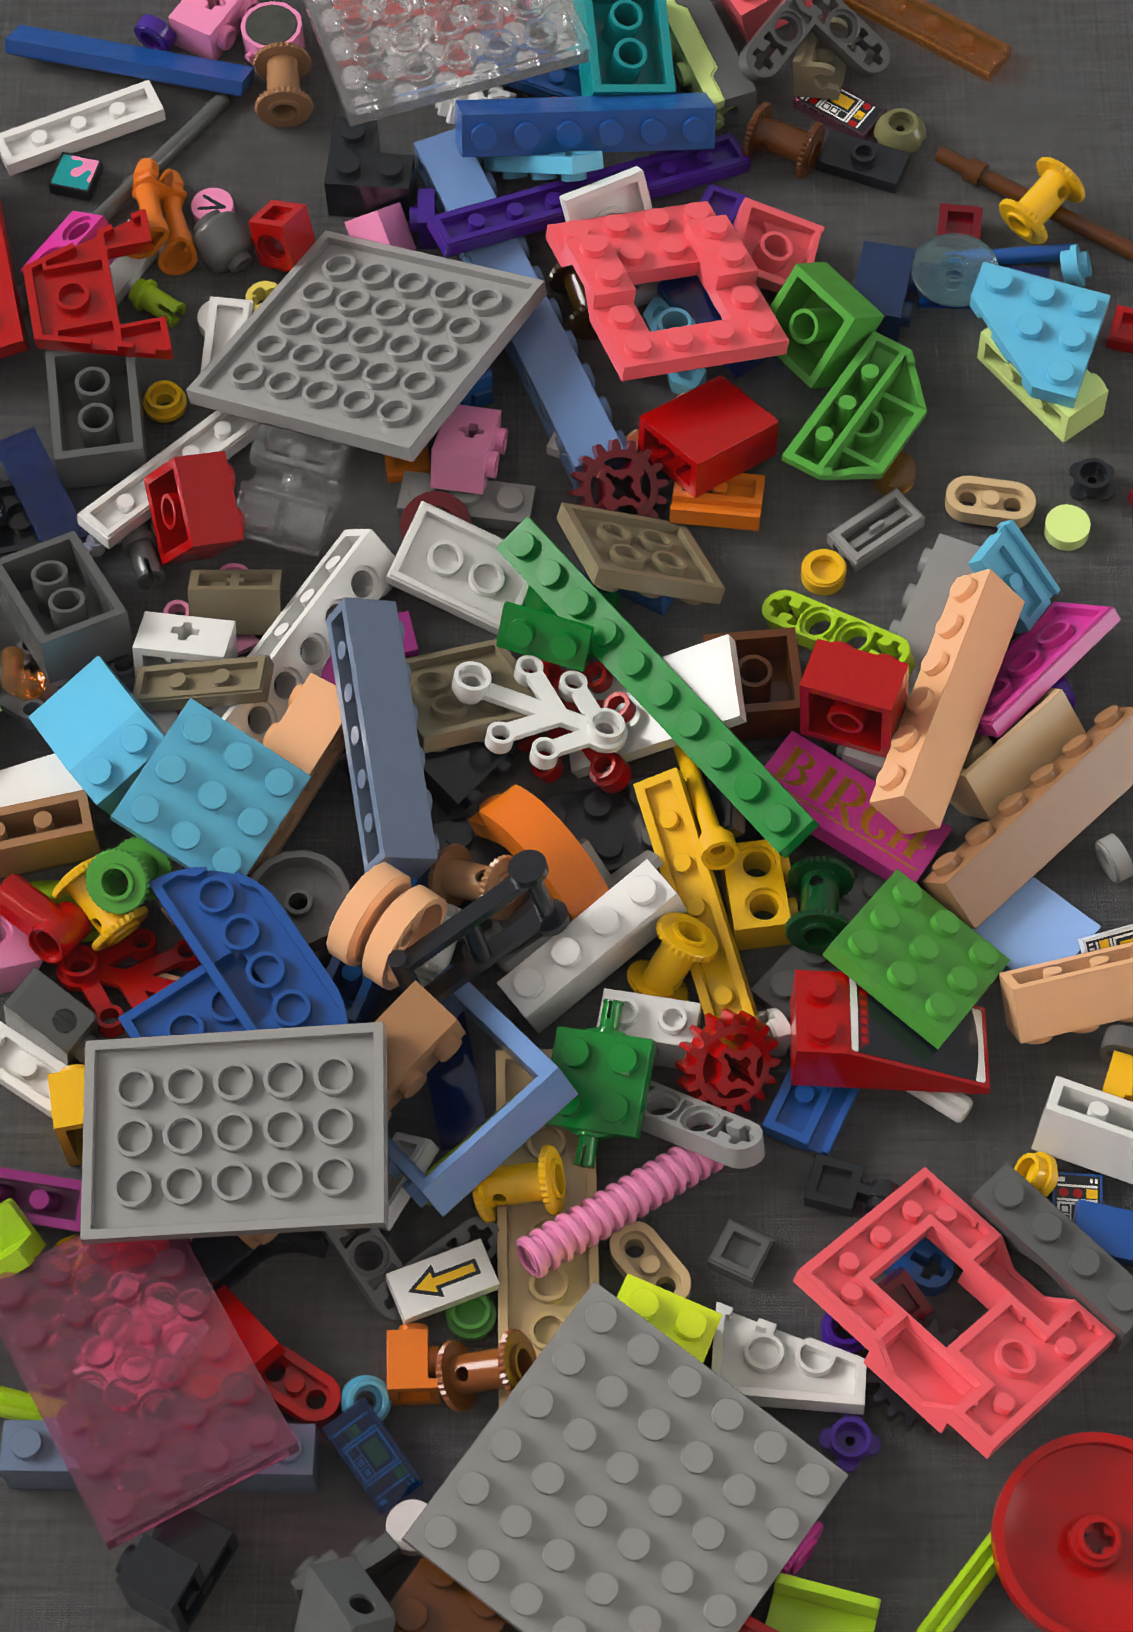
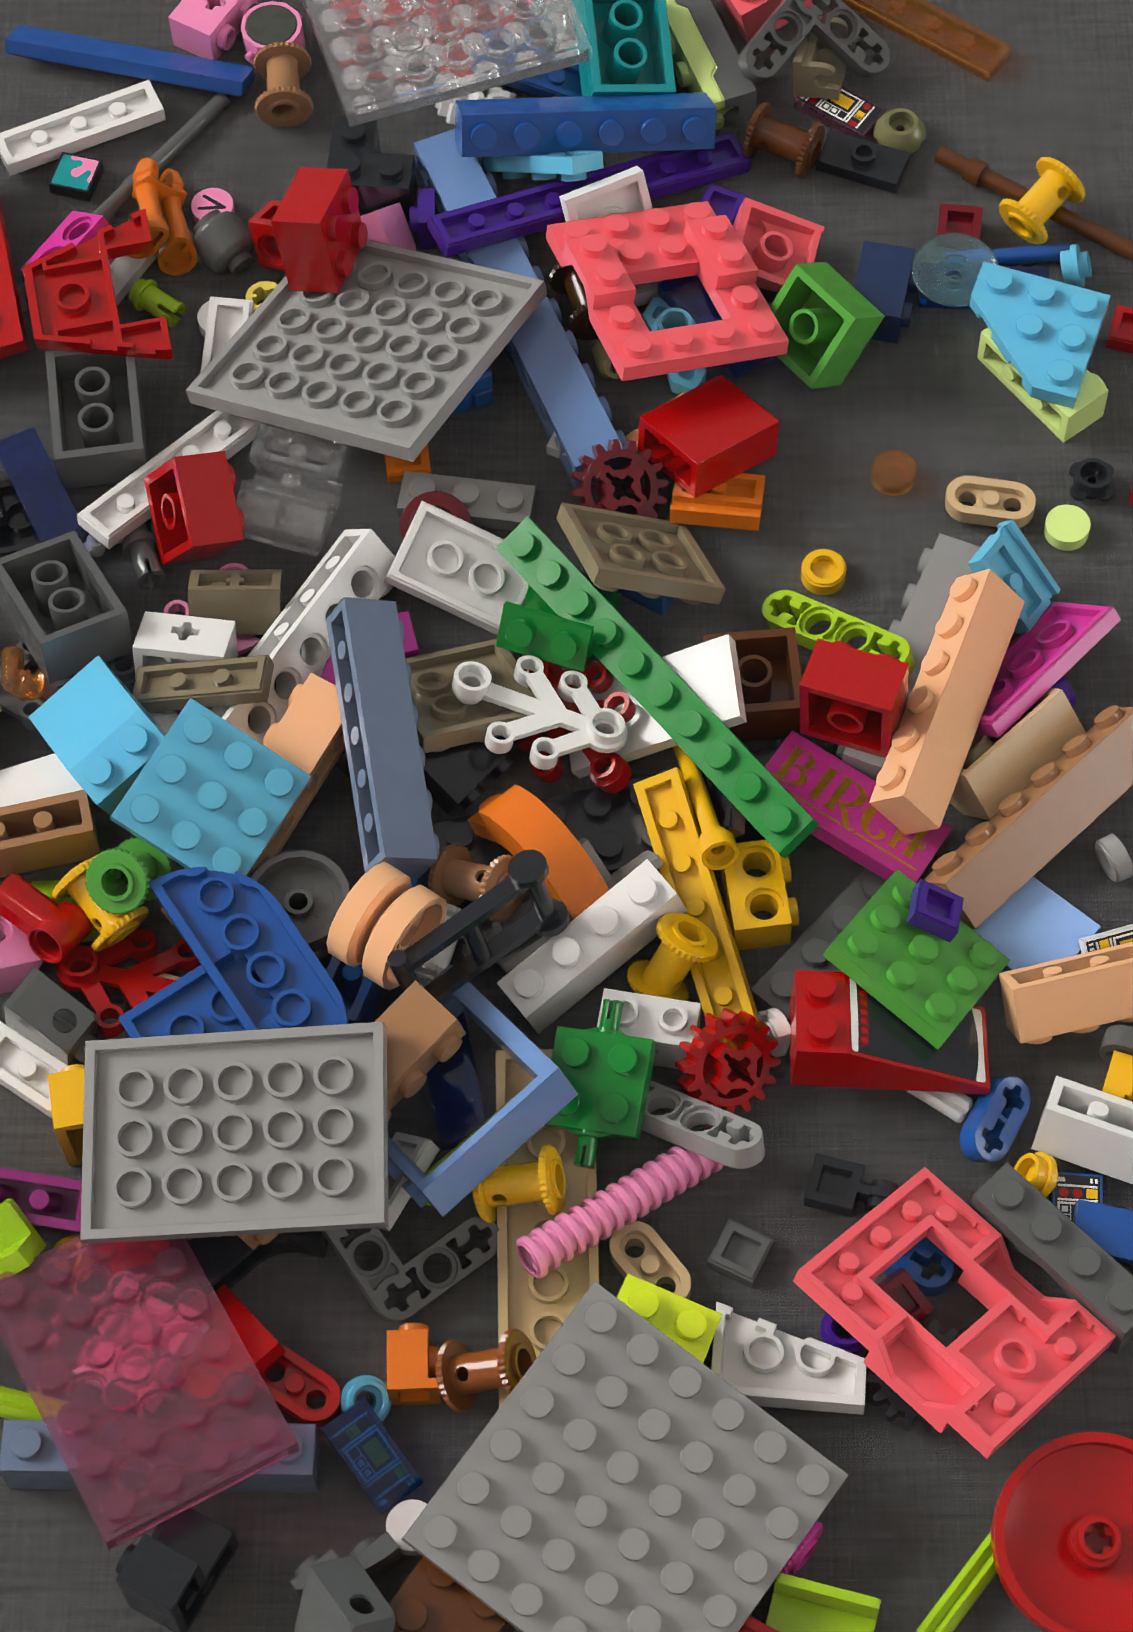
(154, 33): dark purple tile -> none
(164, 392): yellow plate -> none
(319, 229): none -> red brick
(442, 1281): white tile -> none
(468, 450): bright pink brick -> none
(472, 1318): bright green plate -> none
(603, 363): none -> olive arm
(809, 1115): blue plate -> none
(819, 915): dark green hose -> none
(850, 1427): dark purple plate -> none
(858, 560): light grey tile -> none
(862, 416): bright green wedge -> none
(935, 910): none -> dark purple tile
(998, 1122): none -> blue beam

